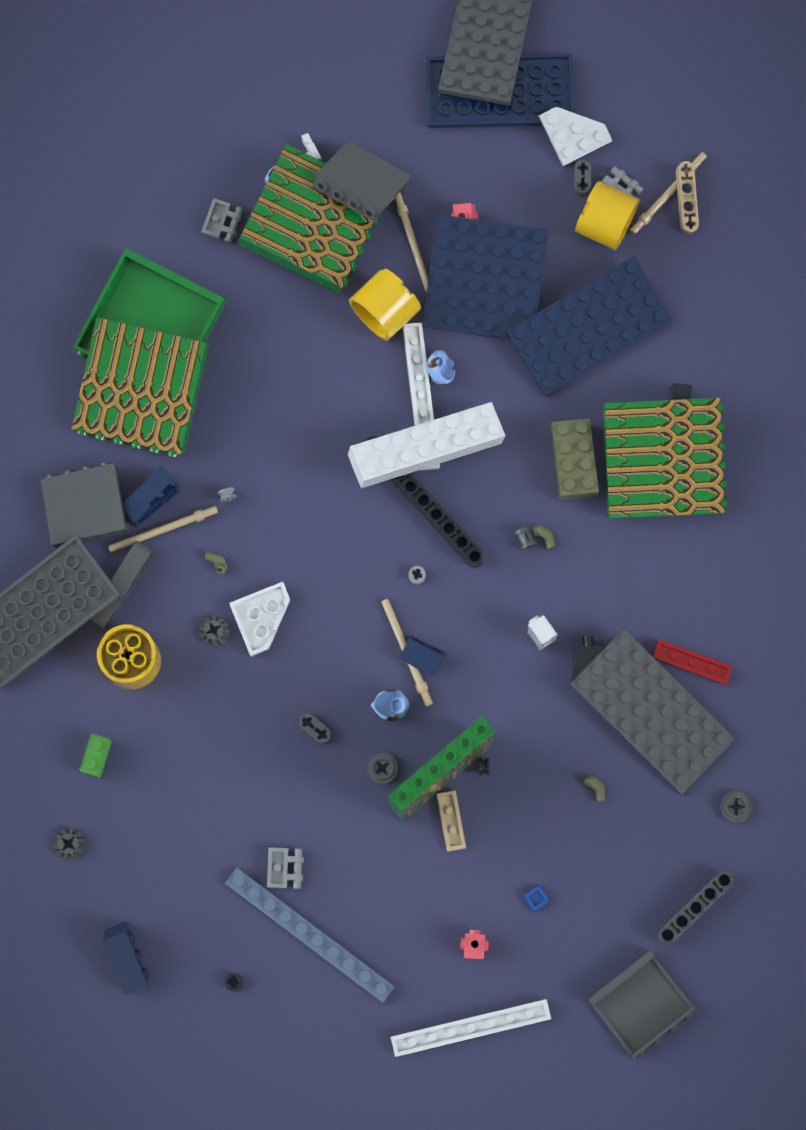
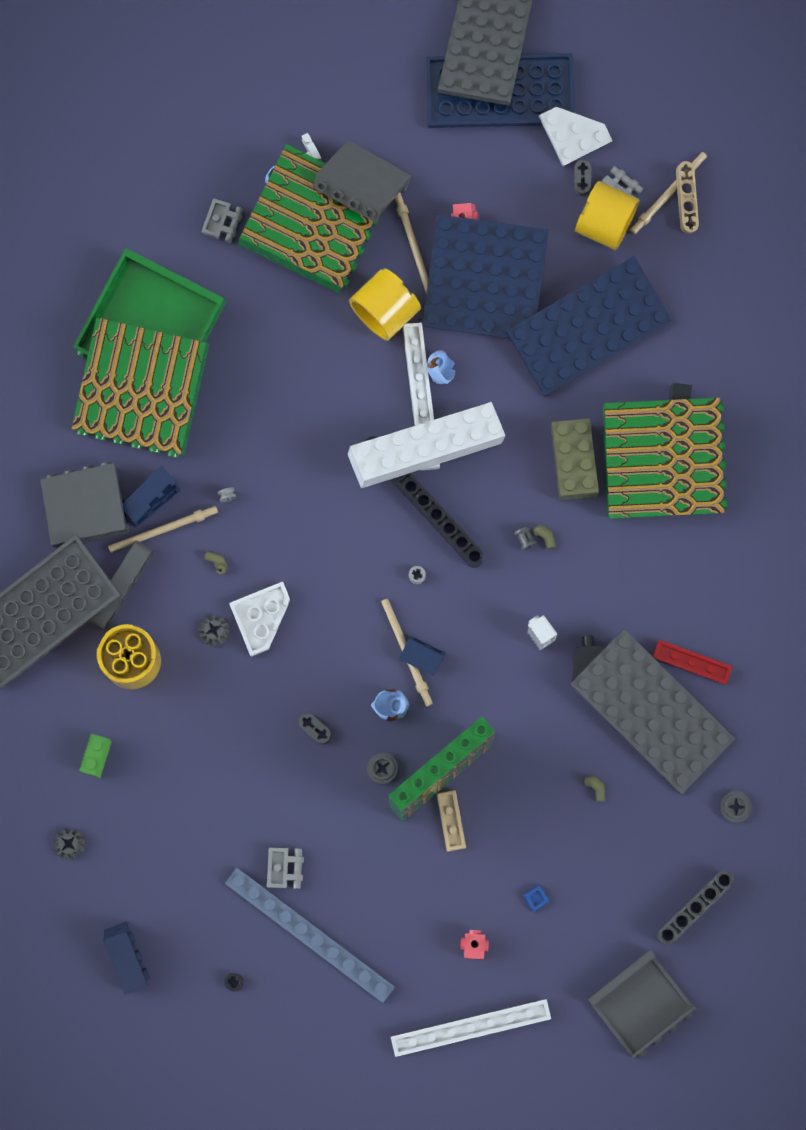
(483, 766): black bush -> none

